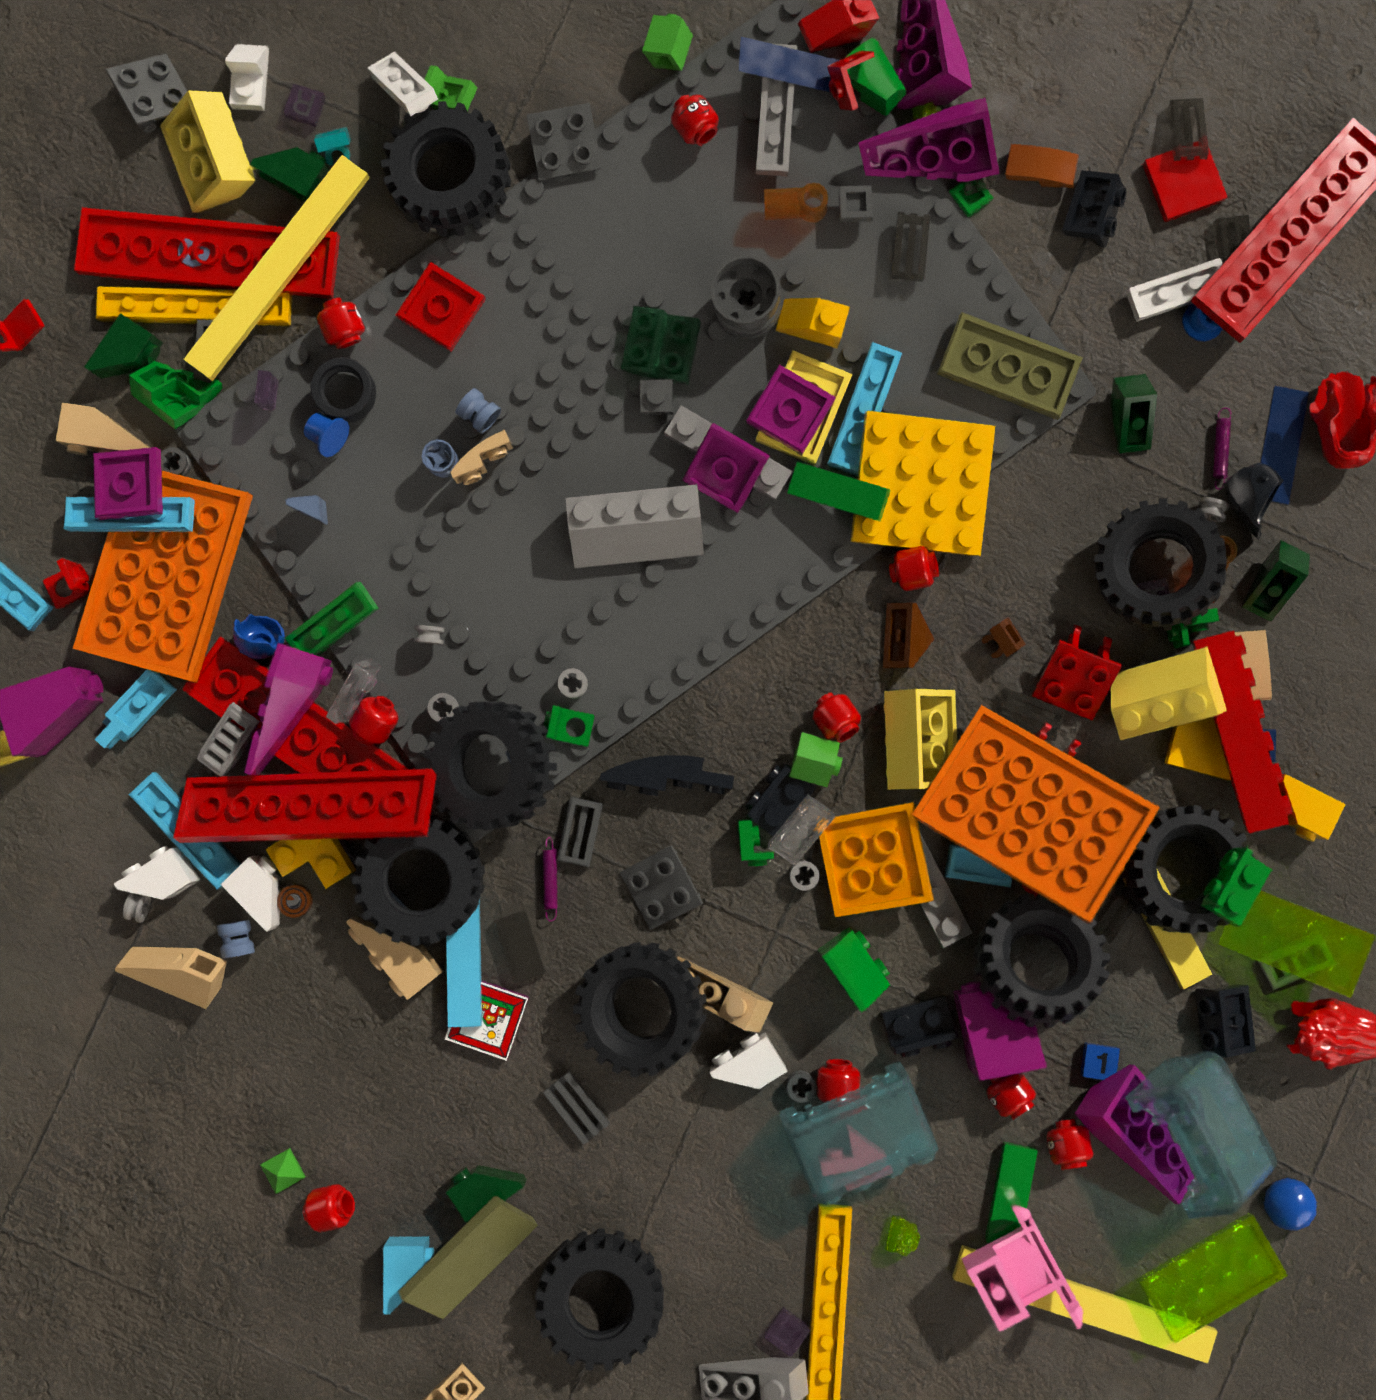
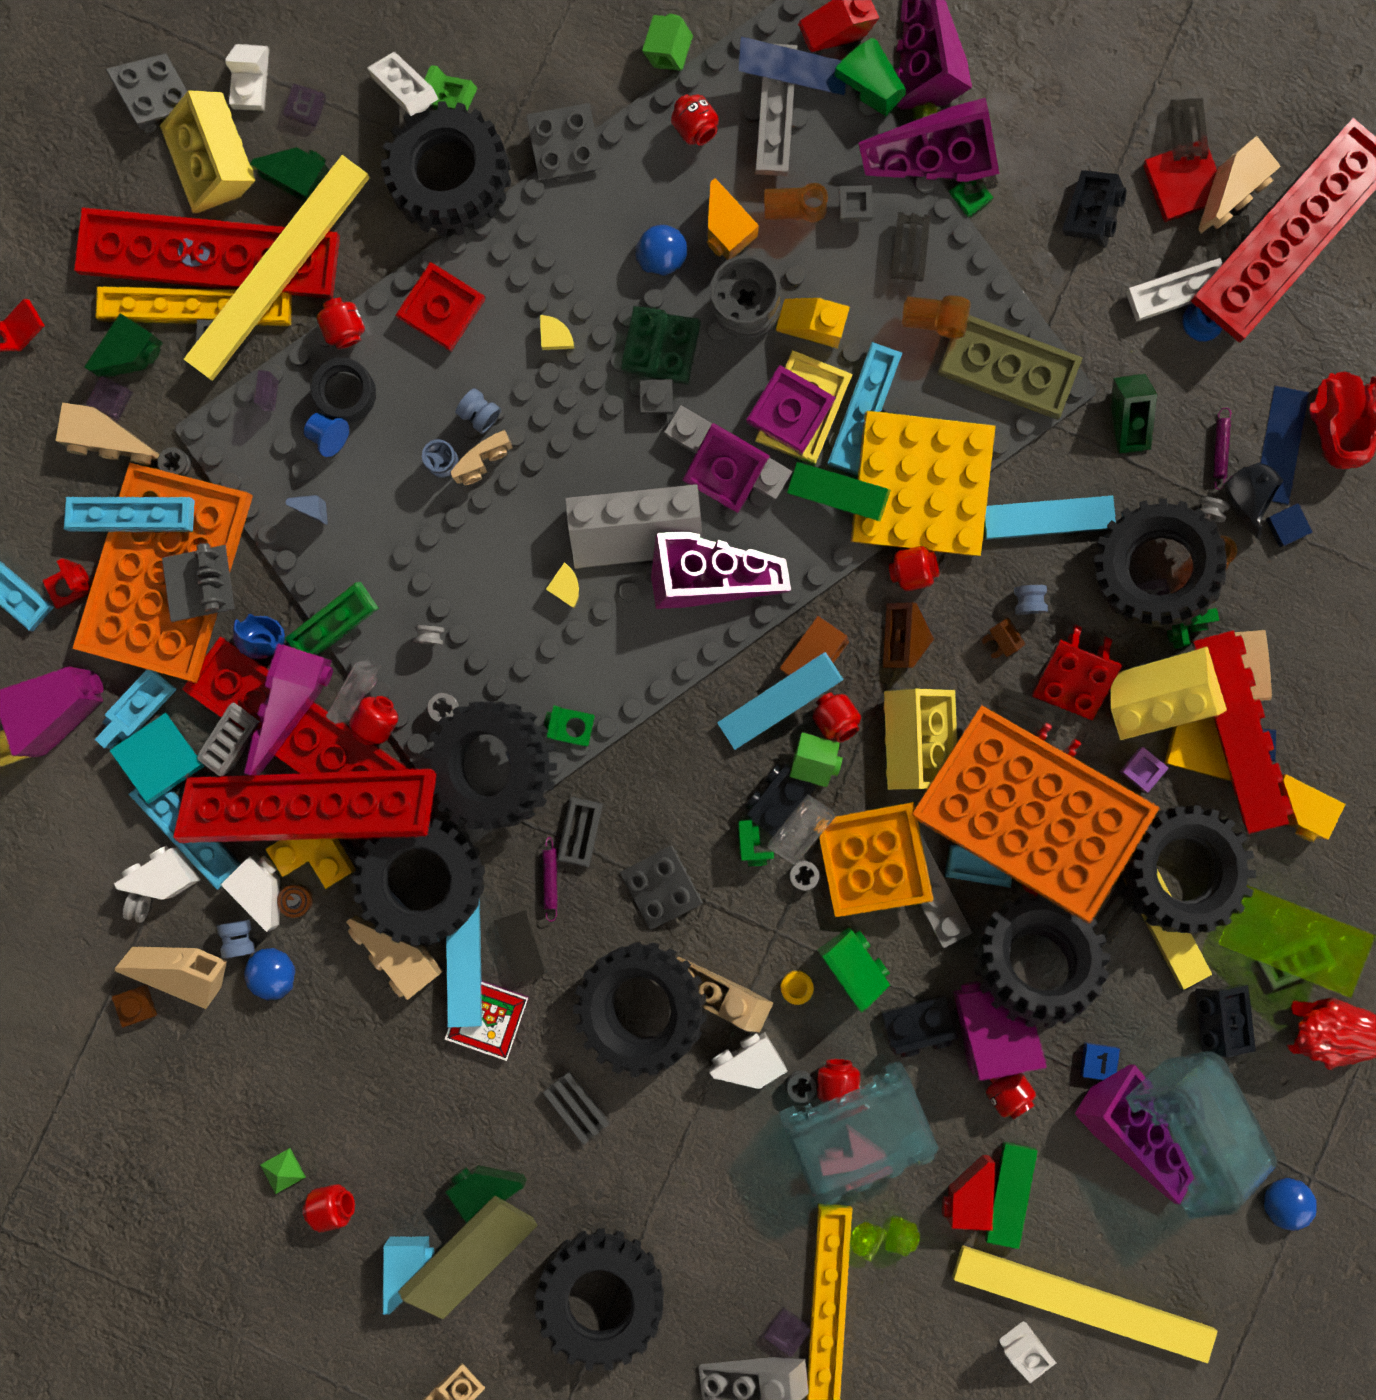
(109, 398): none -> clear purple tile
(127, 483): magenta tile -> none
(134, 1005): none -> reddish brown plate
(156, 758): none -> teal tile
(172, 392): green slope -> none
(198, 582): none -> dark grey hinge
(269, 974): none -> blue hair
(333, 141): teal tile -> none
(554, 334): none -> light yellow tile
(565, 586): none -> light yellow tile
(565, 689): light grey bush -> none
(652, 774): black slope -> none
(661, 250): none -> blue hair
(703, 572): none -> magenta wedge
(728, 223): none -> light orange slope
(780, 700): none -> medium azure tile
(797, 987): none -> yellow tile
(818, 639): none -> dark orange hinge
(840, 82): red bracket -> none
(867, 1240): none -> clear neon green plate
(945, 316): none -> clear orange piece
(971, 1197): none -> red slope
(1017, 1273): bright pink piece -> none
(1026, 1352): none -> white slope
(1030, 599): none -> sand blue wheel
(1042, 164): dark orange slope -> none
(1048, 517): none -> medium azure tile
(1069, 1145): red head -> none
(1143, 769): none -> medium lavender plate
(1212, 1277): clear neon green plate -> none
(1235, 180): none -> tan slope
(1235, 886): green bracket -> none
(1277, 580): dark green slope -> none
(1289, 525): none -> dark blue tile

